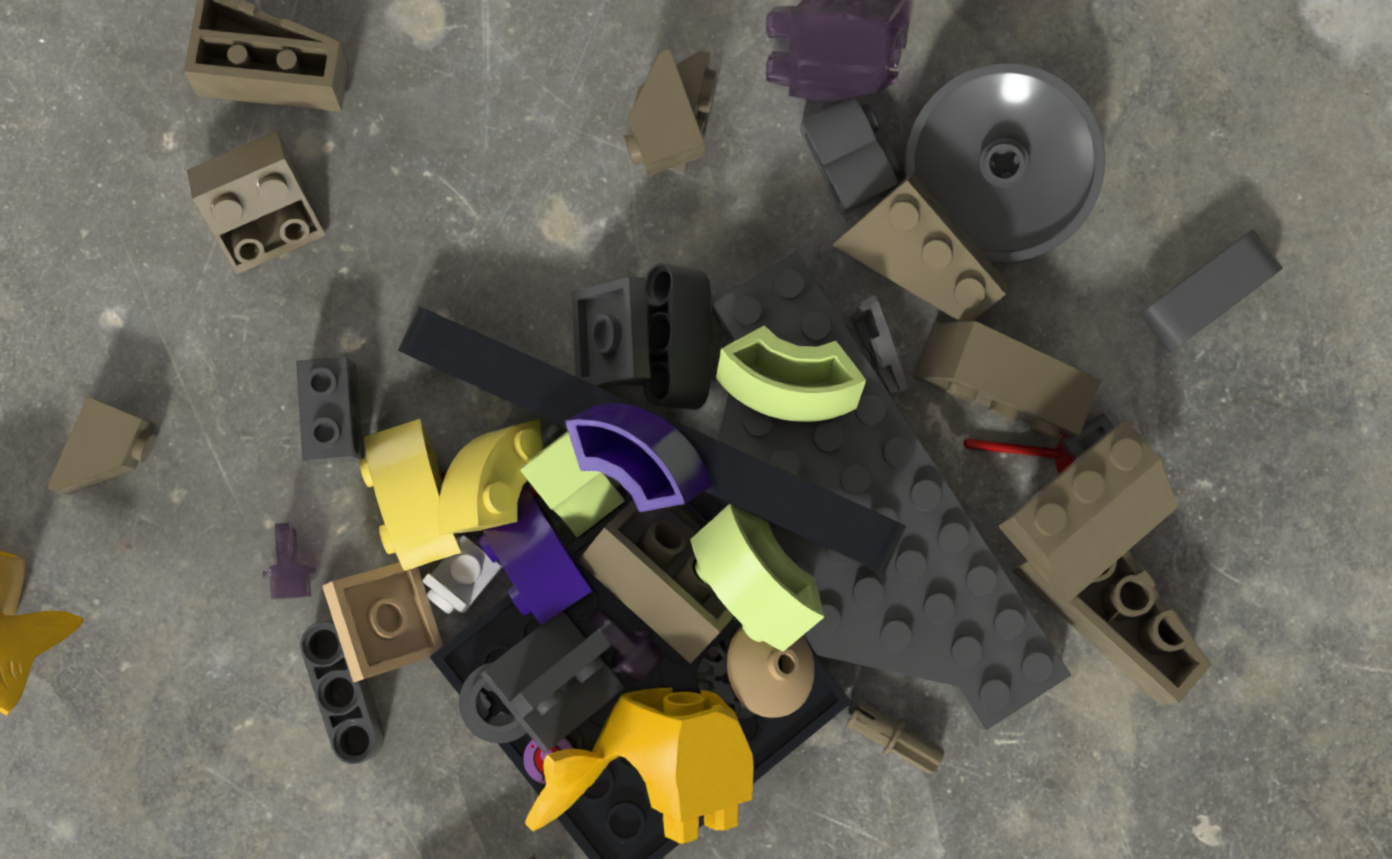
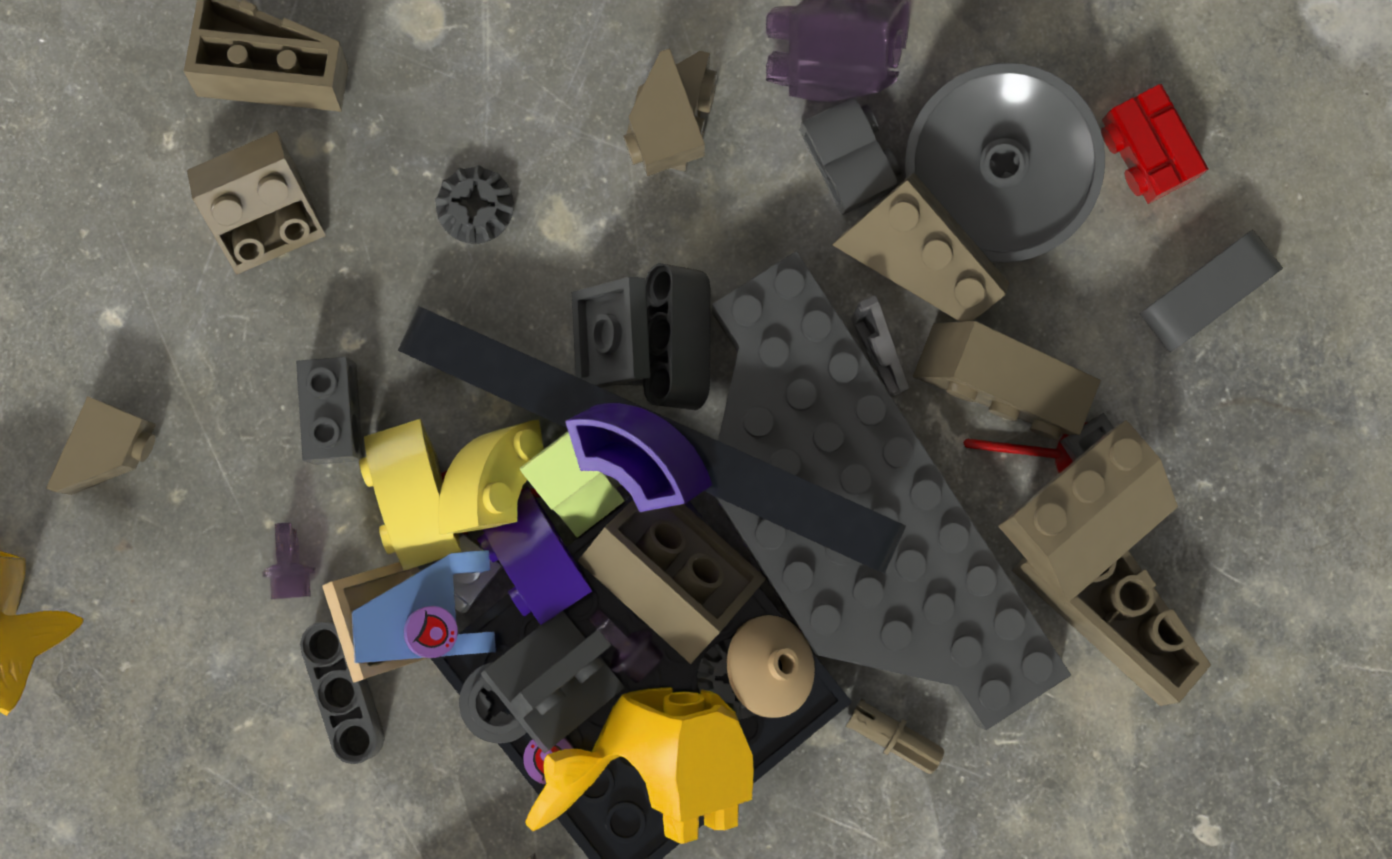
(381, 621): none -> medium blue flag
(430, 632): none -> medium lavender tile
(489, 221): none -> dark grey gear
(756, 578): yellowish green brick -> none
(789, 378): yellowish green brick -> none
(1152, 144): none -> red brick

